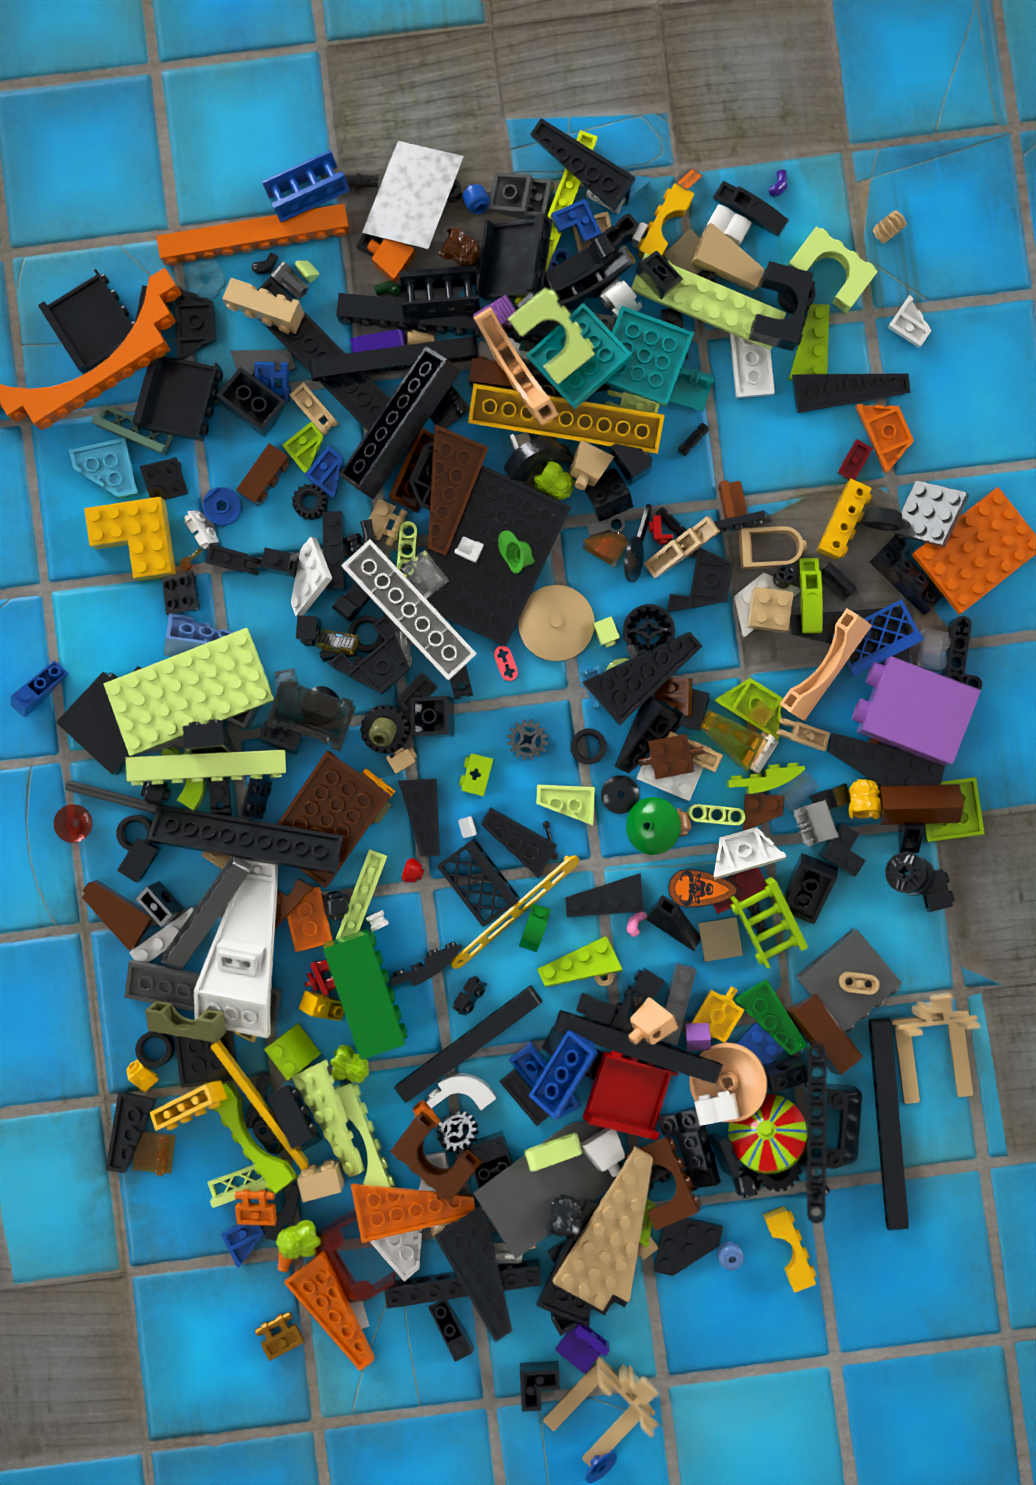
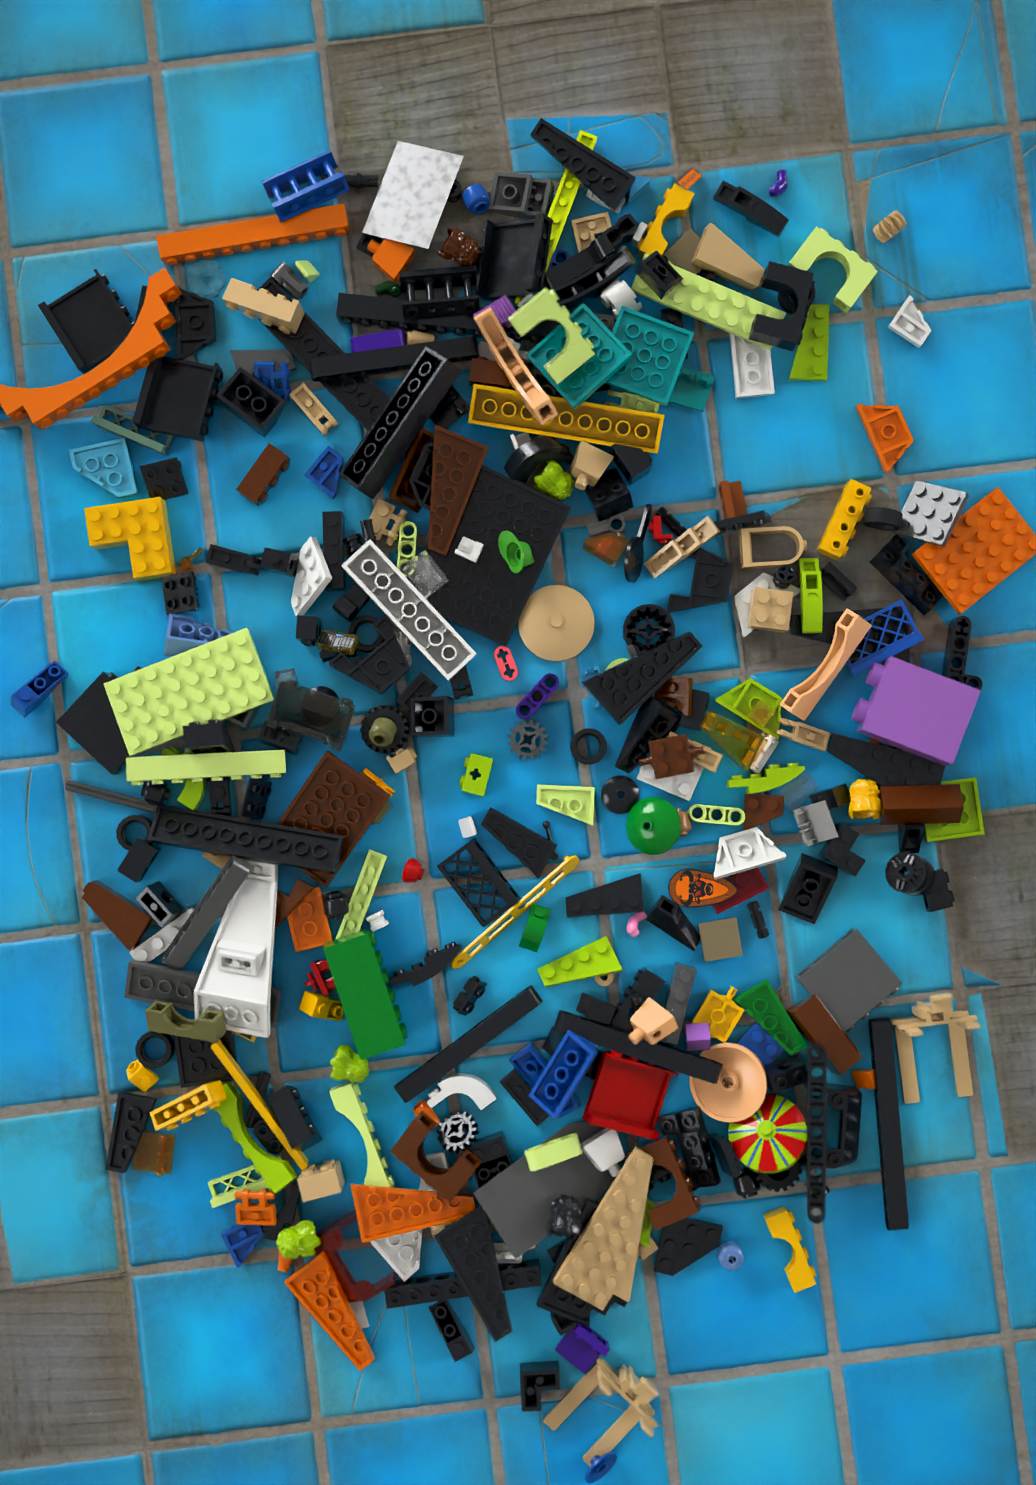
(64, 827): clear red dish -> none
(196, 521): white hinge -> none
(211, 506): blue plate -> none
(265, 266): black arm -> none
(283, 1341): pearl gold plate -> none
(292, 1051): lime slope -> none
(302, 493): black tyre -> none
(304, 446): lime wing -> none
(329, 1113): yellowish green wing -> none
(422, 808): black wing -> none
(542, 688): none -> dark purple beam
(577, 215): blue plate -> none
(606, 632): yellowish green brick -> none
(693, 439): black axle -> none
(716, 1108): white brick -> none
(730, 224): white brick -> none
(788, 922): lime fence -> none
(832, 390): black wing -> none
(854, 460): dark red plate -> none
(858, 983): tan plate -> none
(864, 1078): none -> orange slope
(933, 650): clear brick -> none

